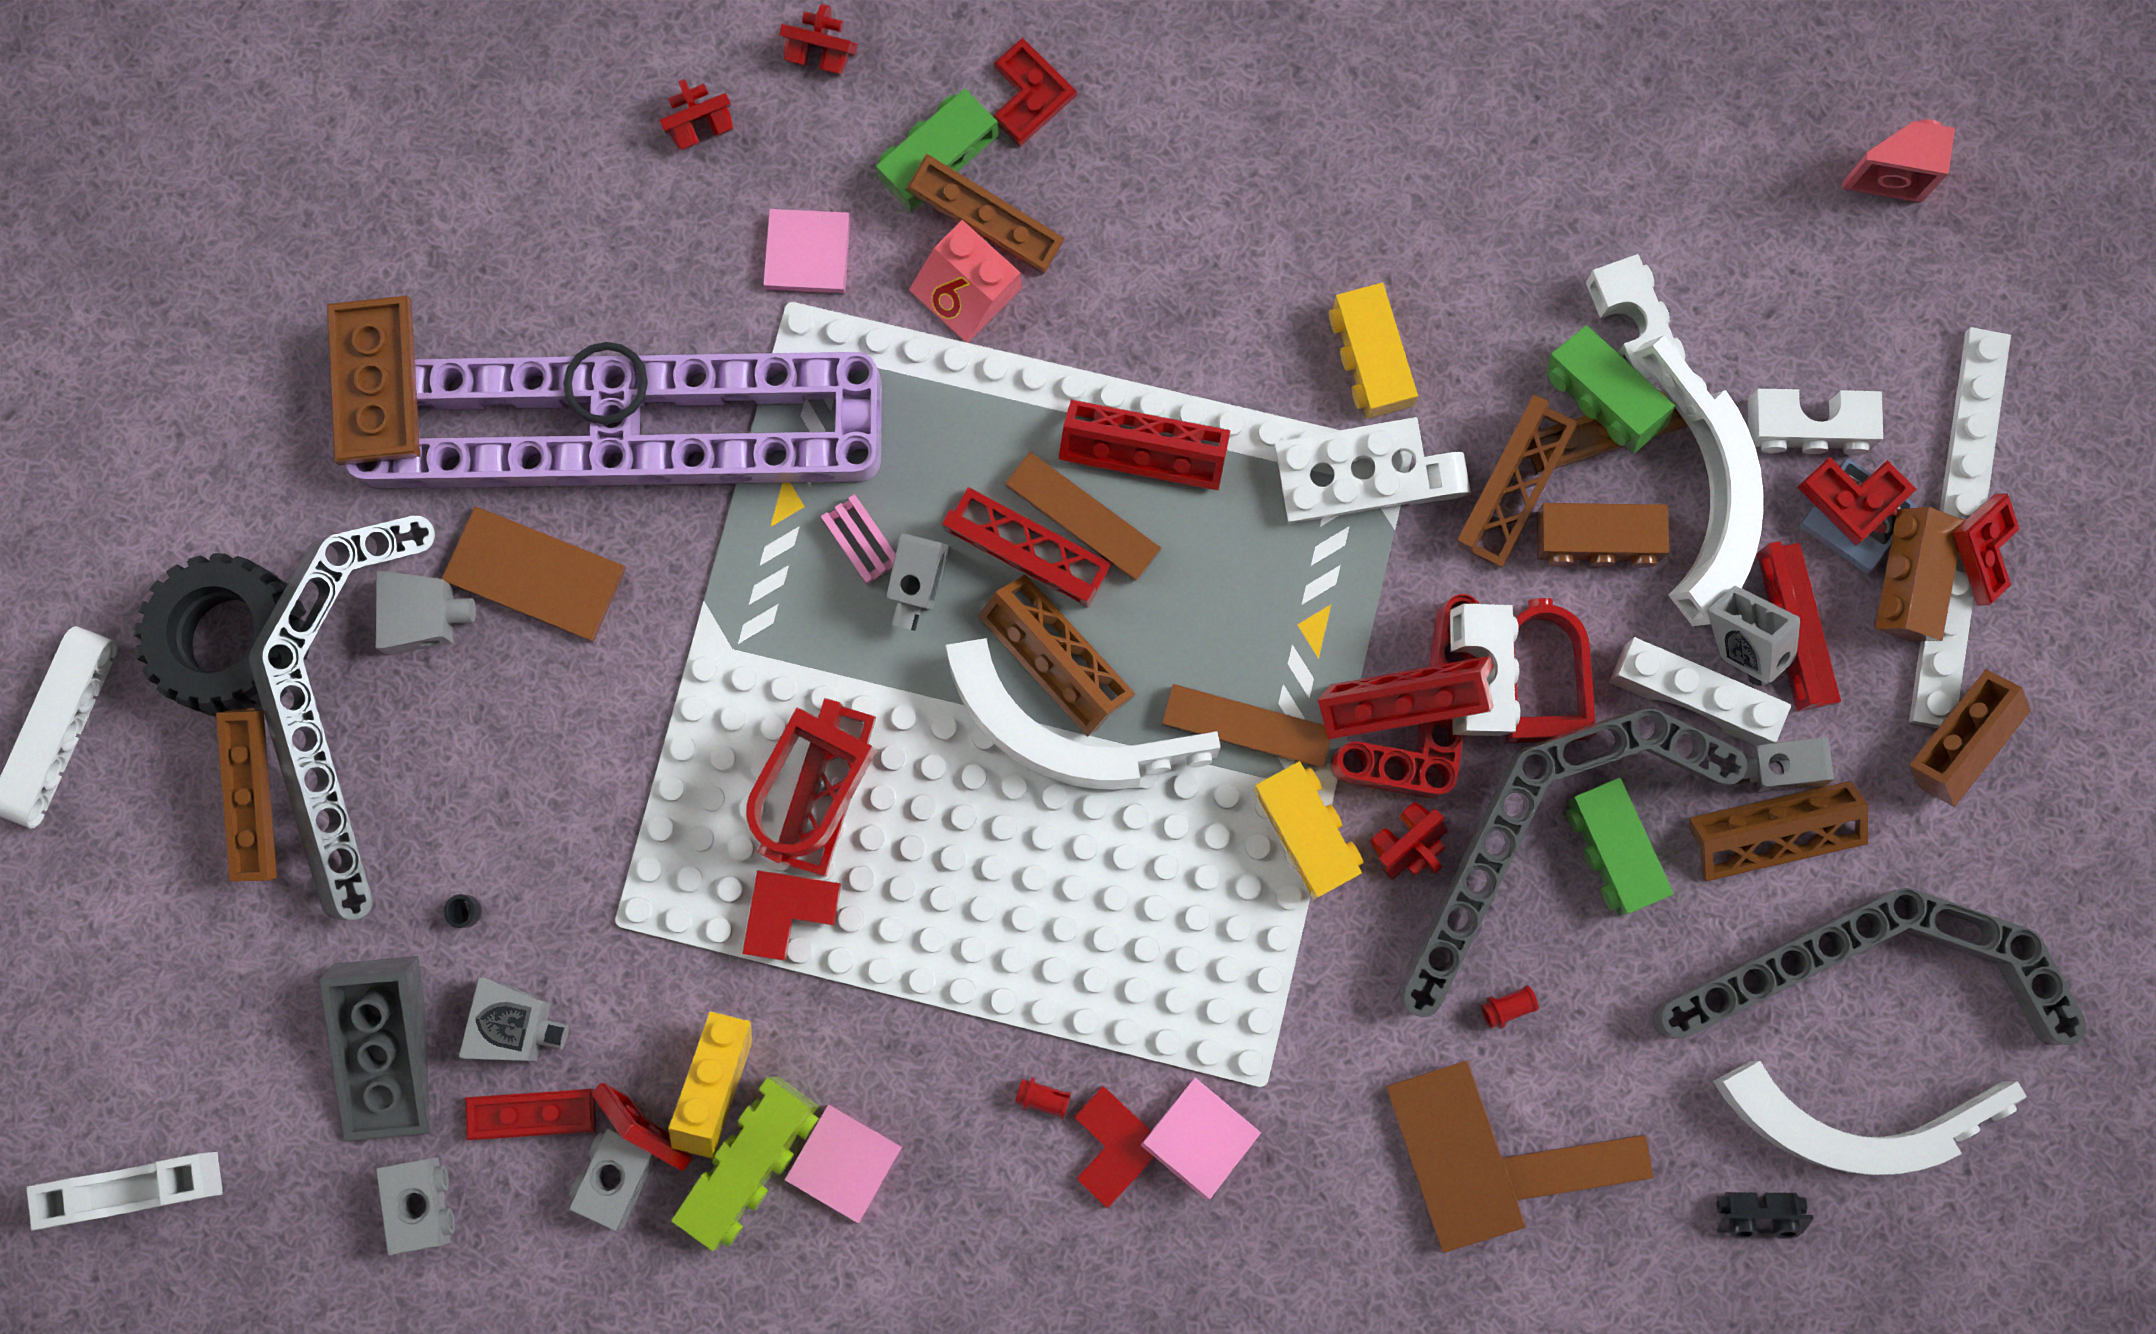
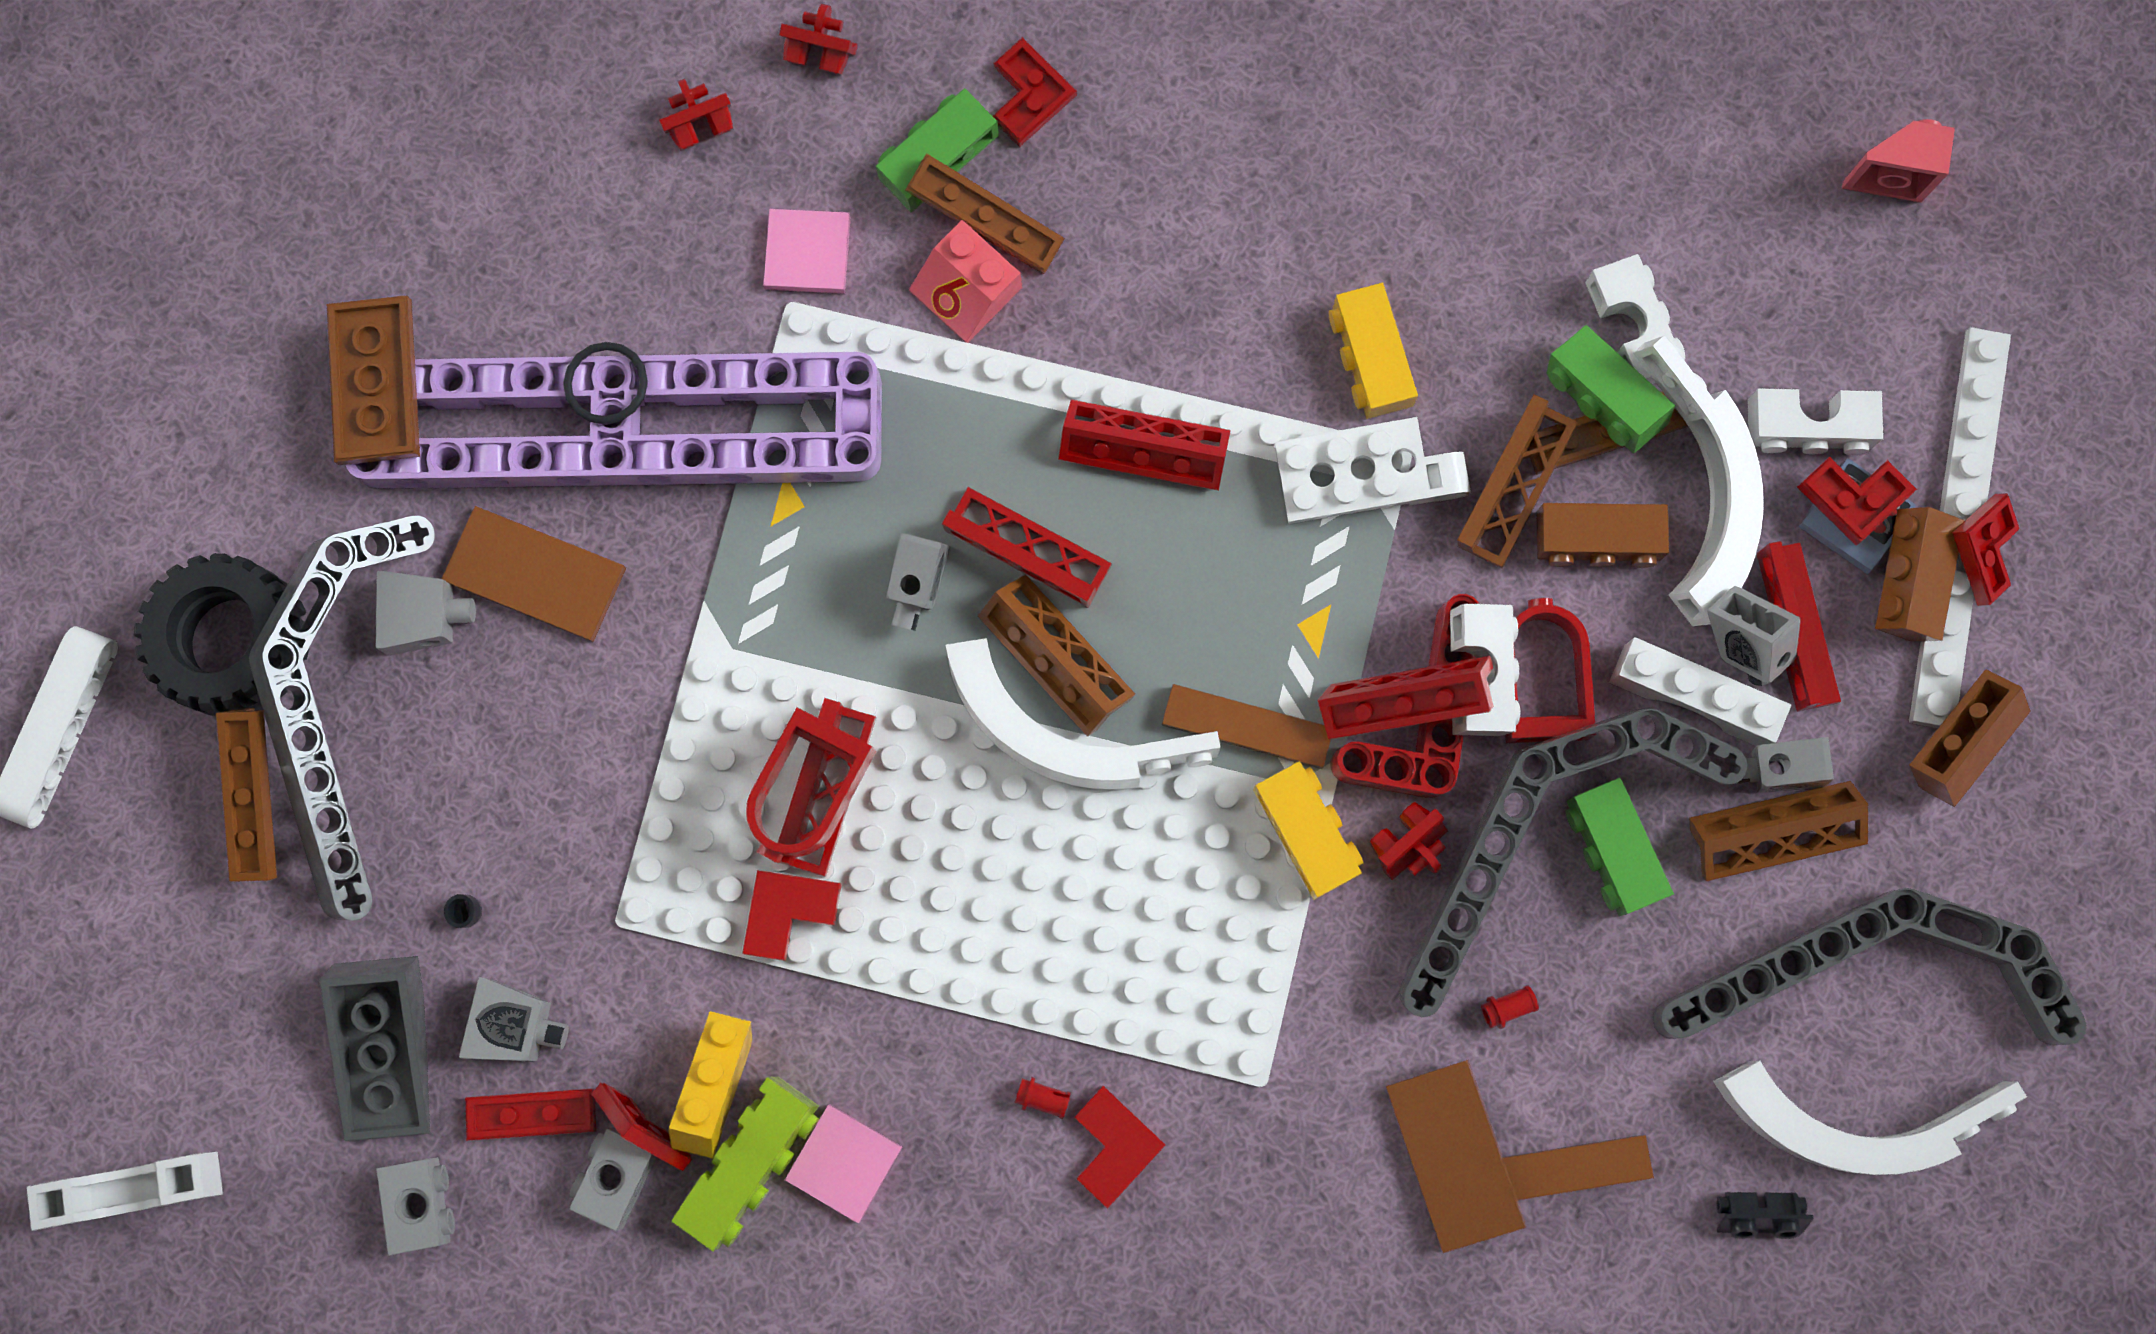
(841, 511): bright pink tile -> none
(1083, 516): dark orange tile -> none
(1201, 1139): bright pink tile -> none

